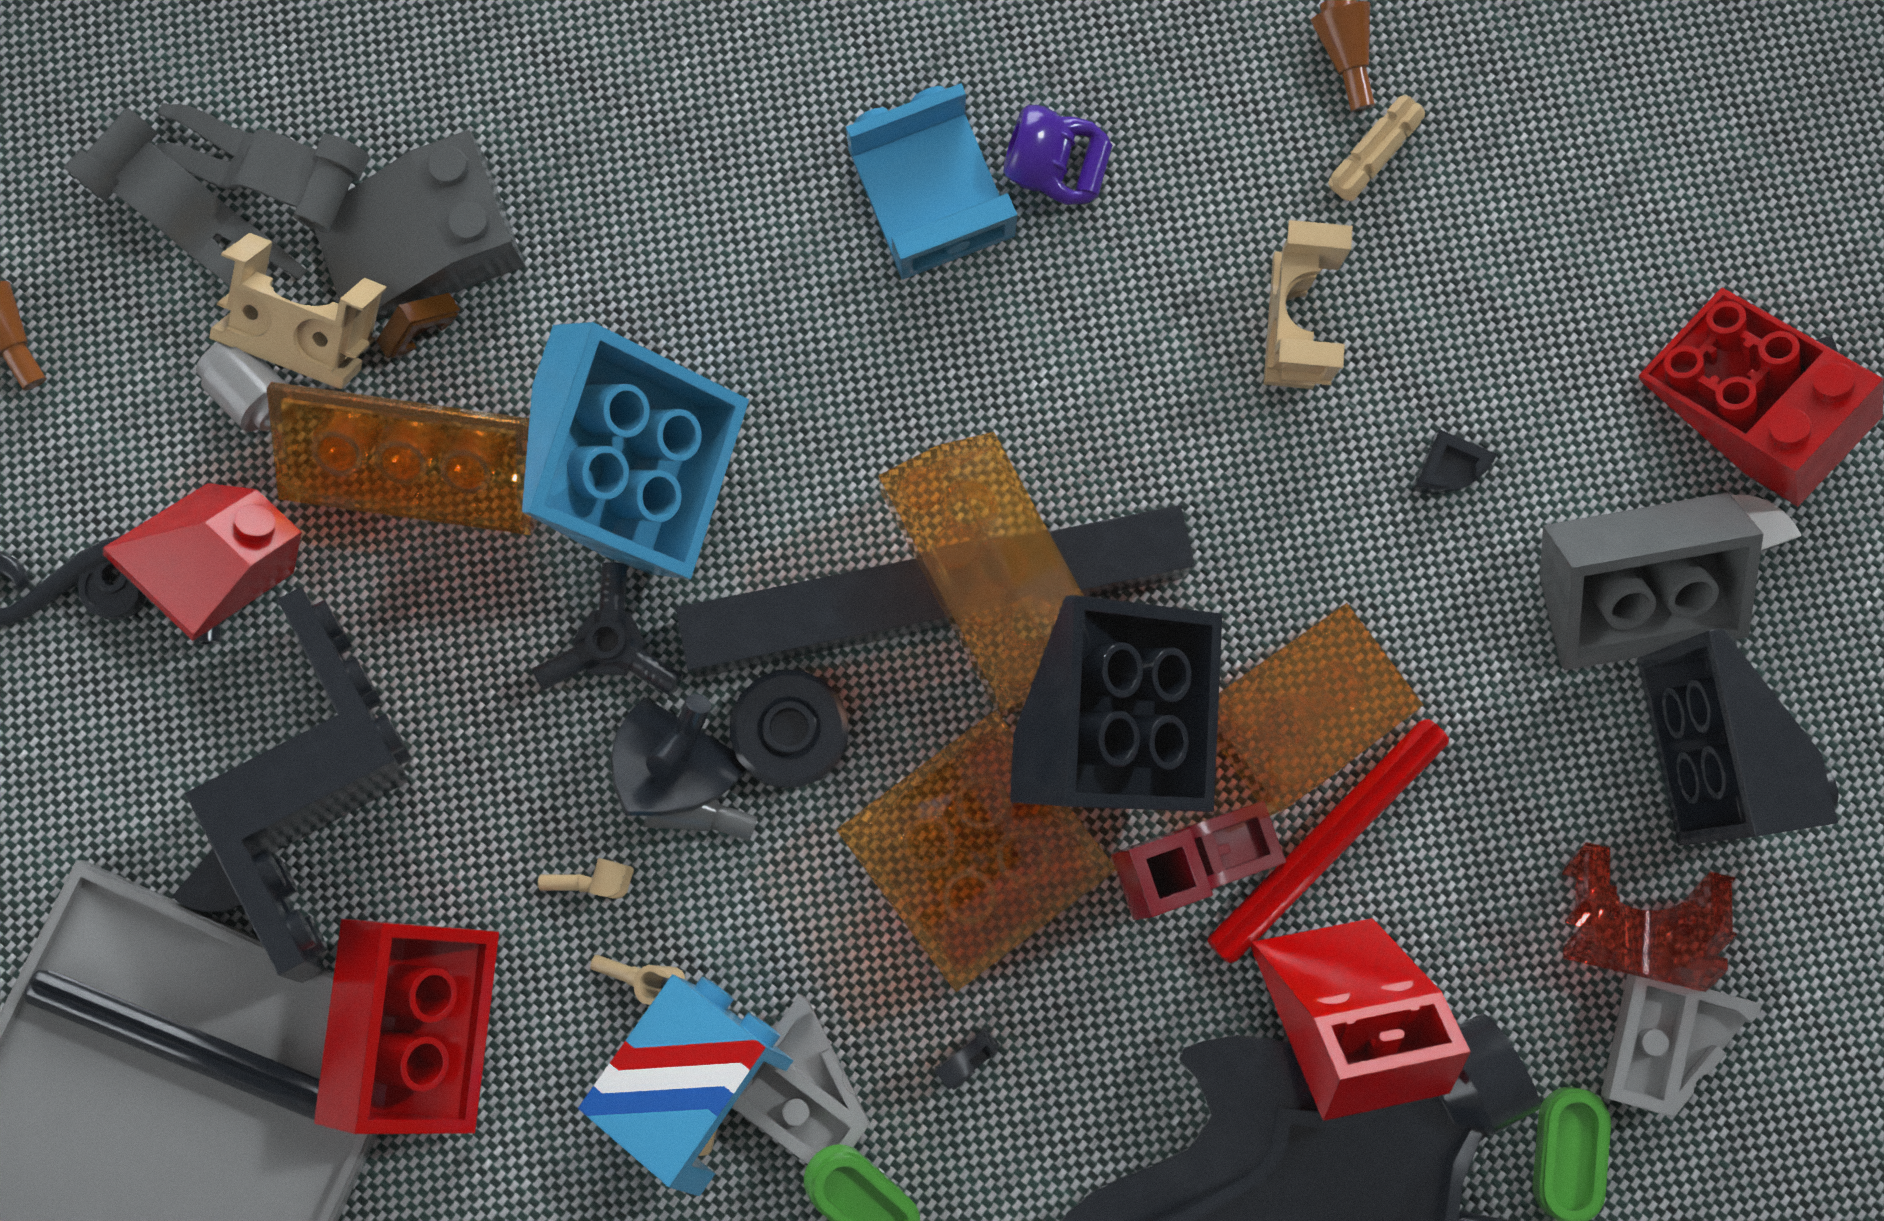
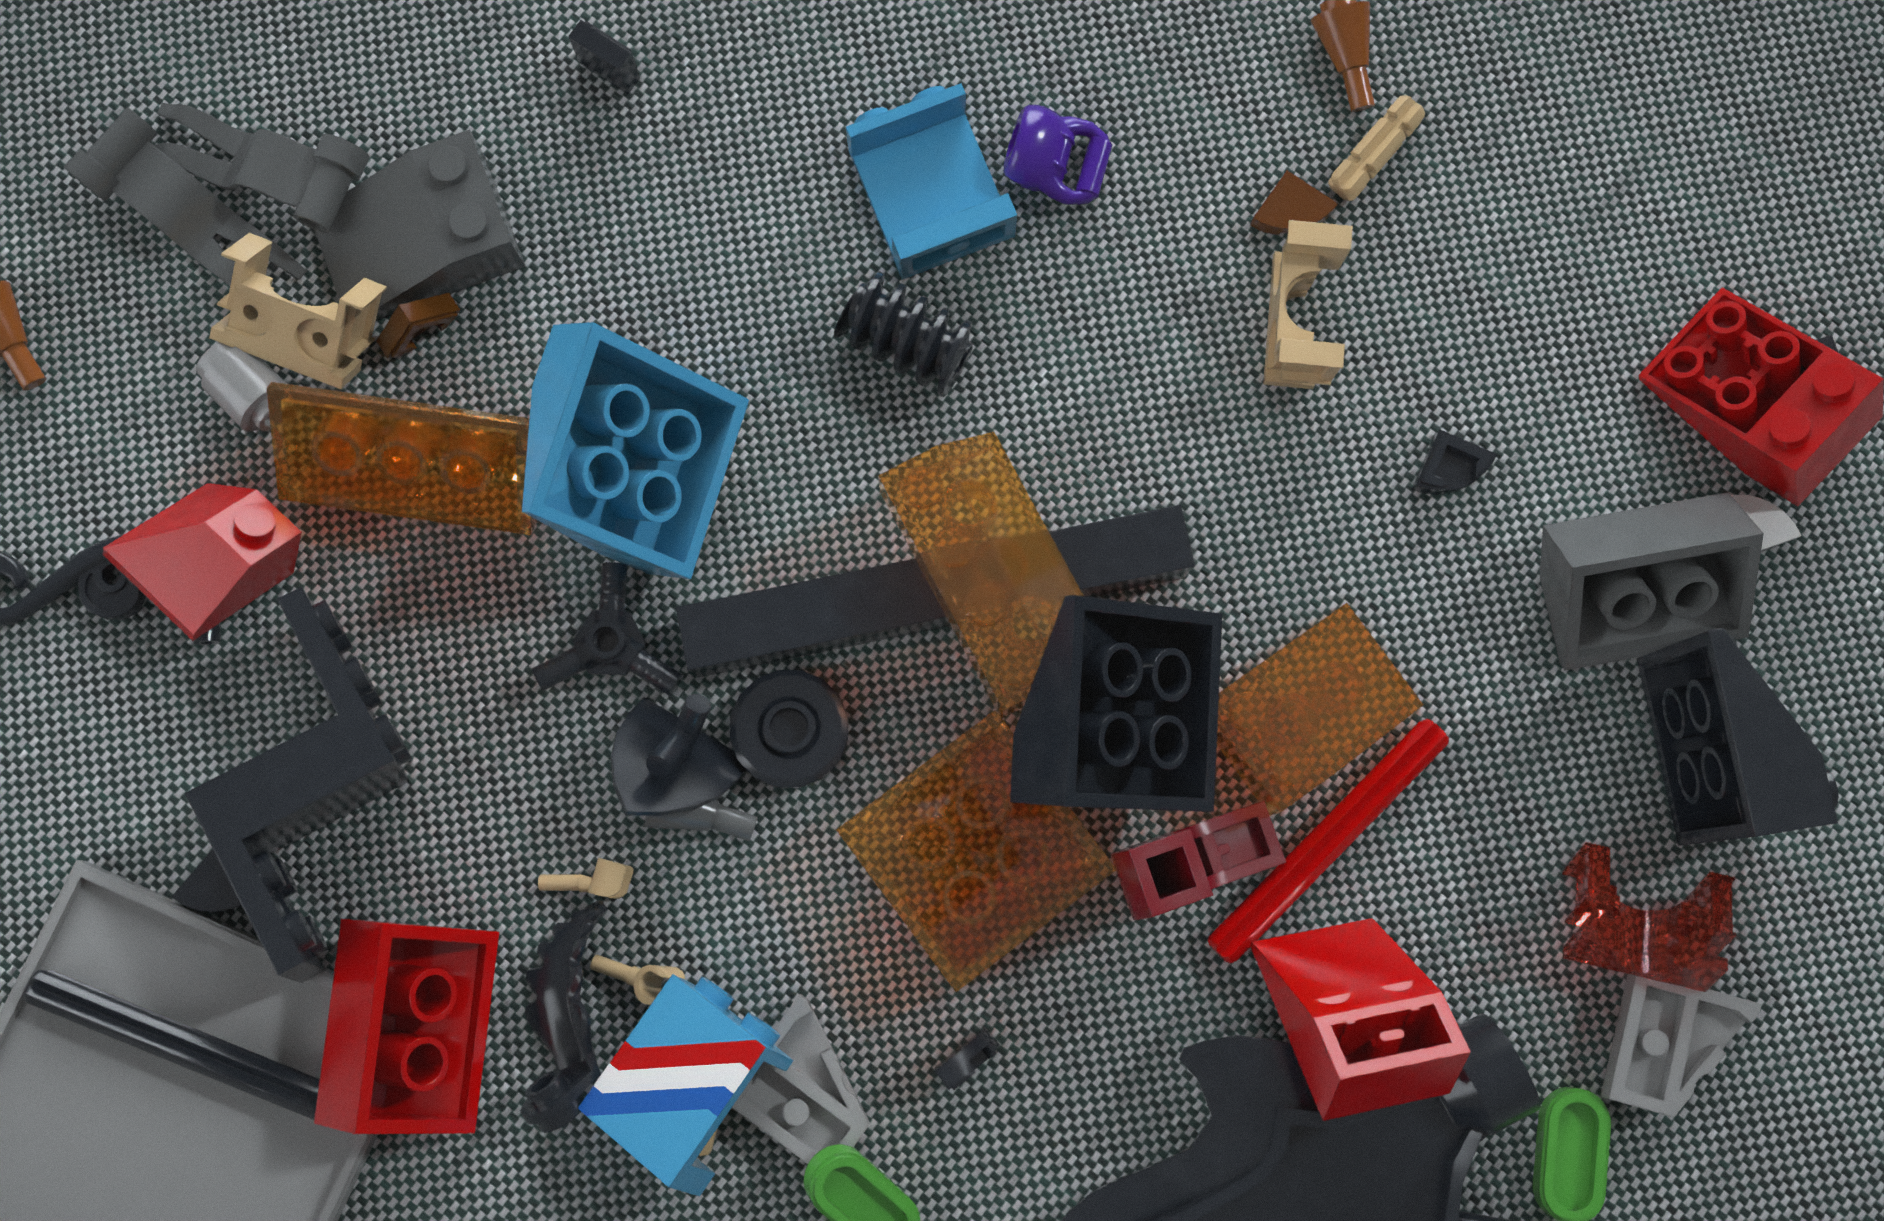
(562, 1023): none -> black plant
(604, 56): none -> black tile
(906, 333): none -> black piece
(1292, 201): none -> reddish brown tile

